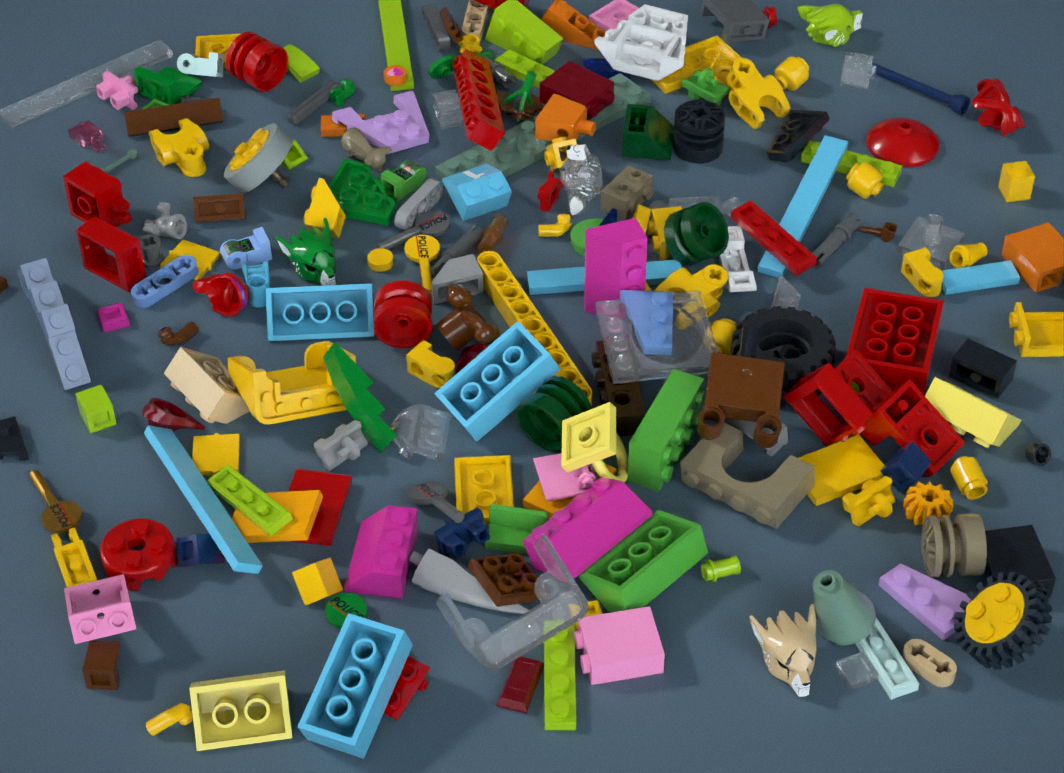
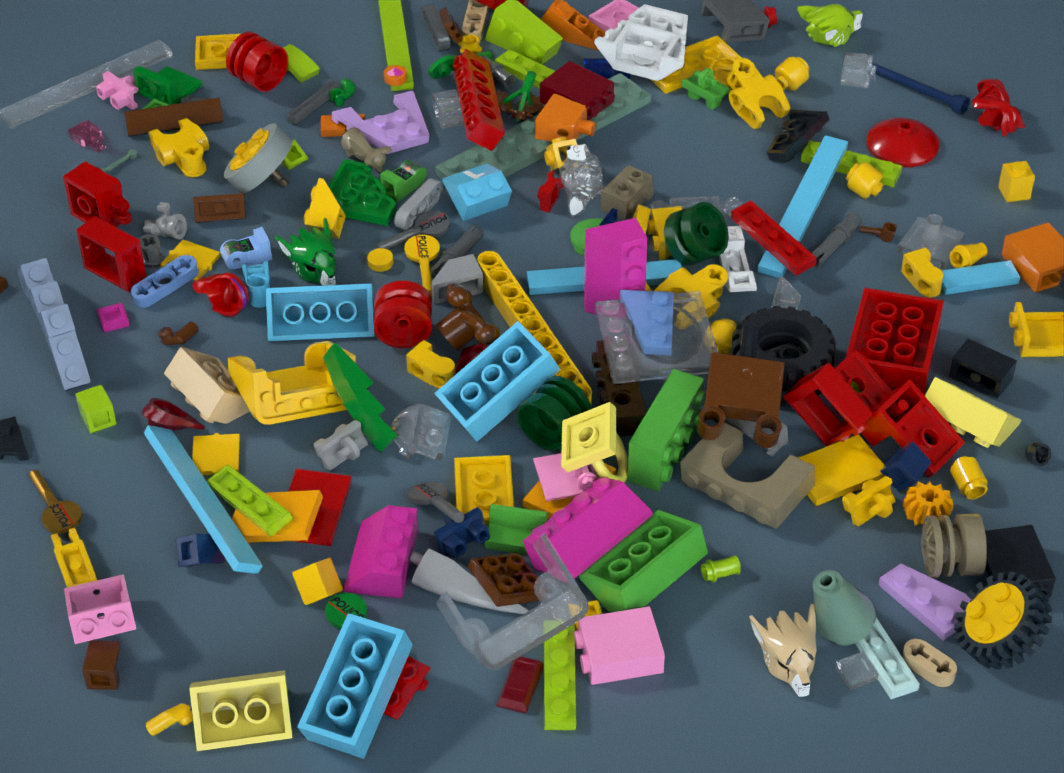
(150, 562): red plate -> none
(195, 65): light aqua leg -> none
(493, 234): clear orange pin -> none
(556, 229): yellow arm -> none
(647, 133): dark green slope -> none
(698, 131): black wheel -> none

